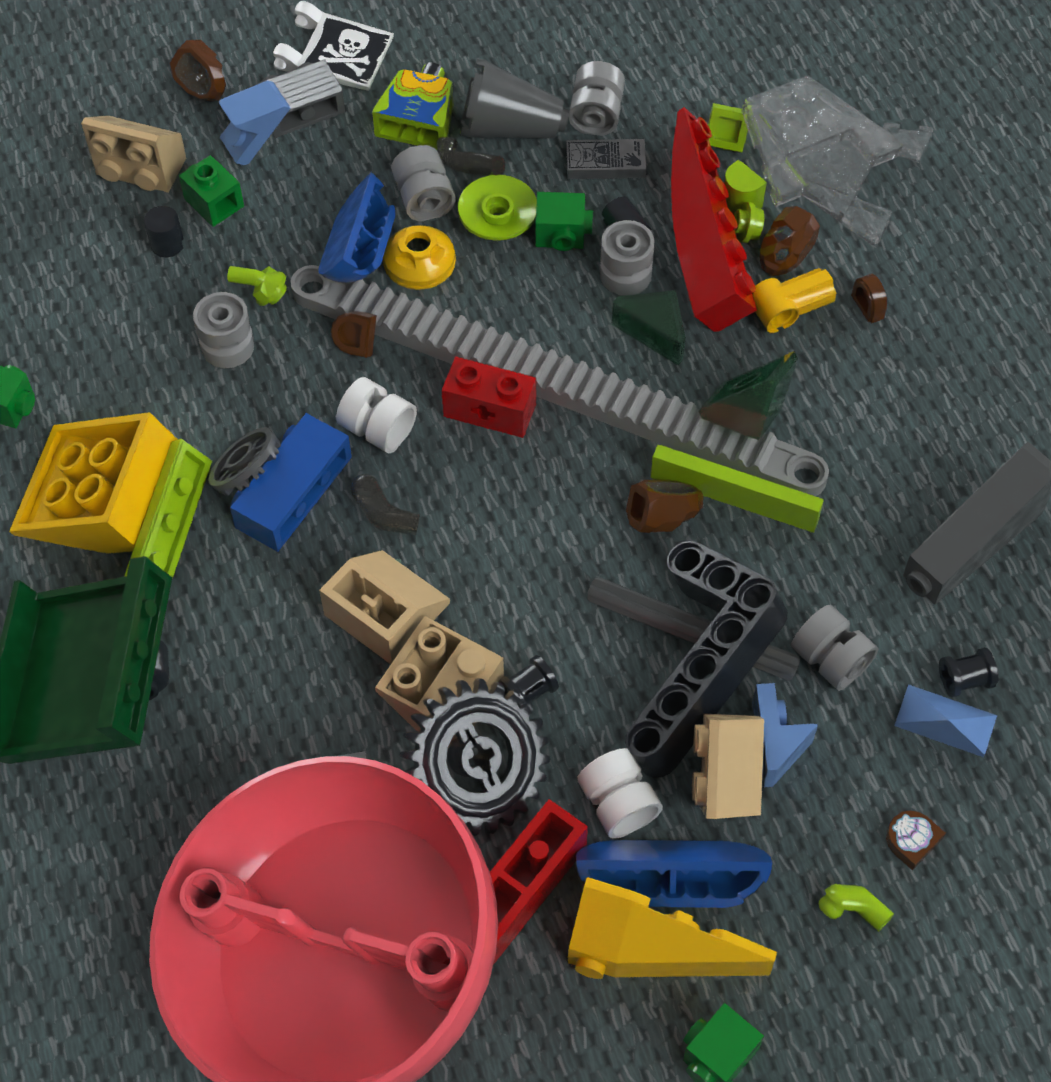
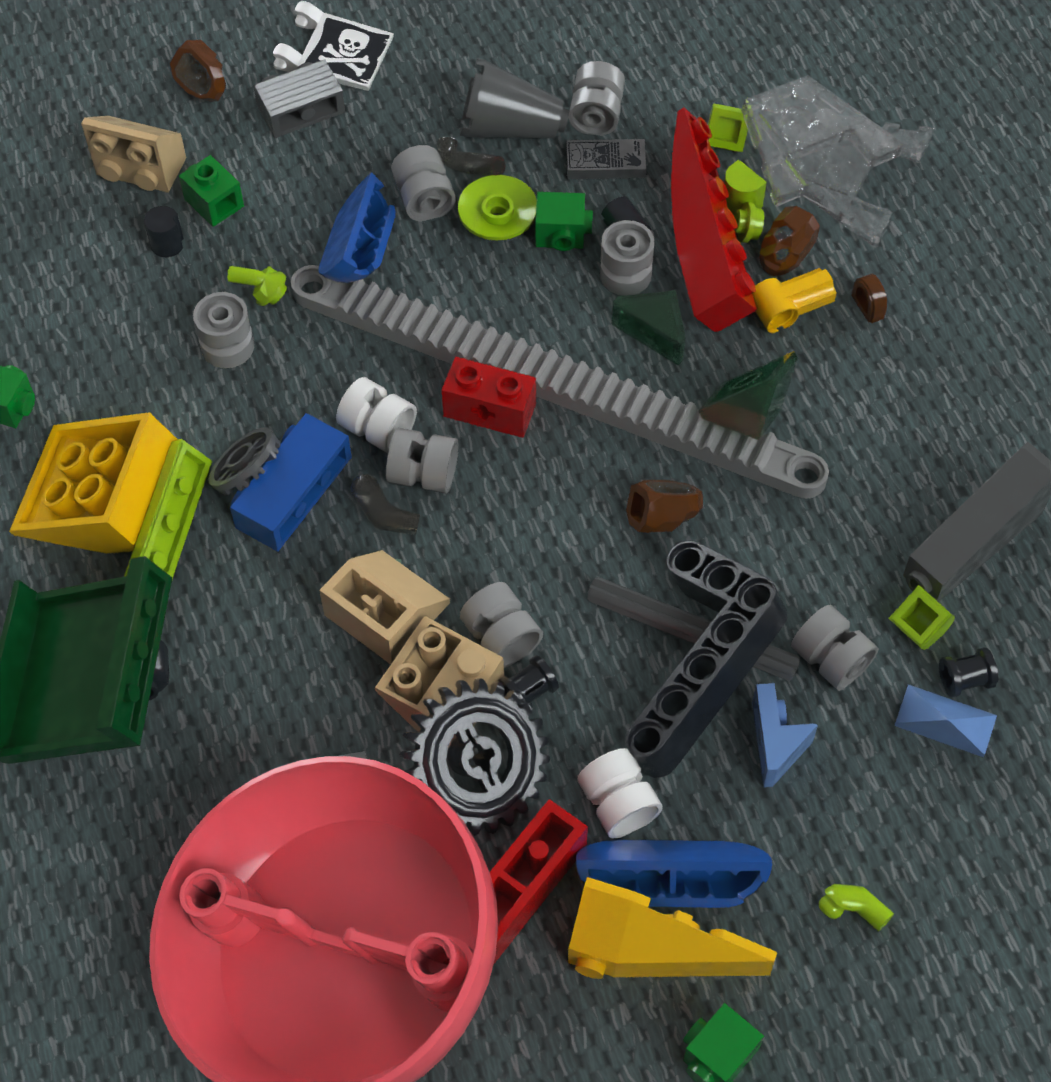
(252, 118): medium blue slope -> none
(354, 333): reddish brown tile -> none
(415, 107): torso -> none
(421, 268): yellow piece -> none
(436, 455): none -> light grey wheel
(498, 620): none -> light grey wheel
(730, 765): tan slope -> none
(738, 488): lime tile -> none
(913, 837): tile -> none
(922, 618): none -> lime brick

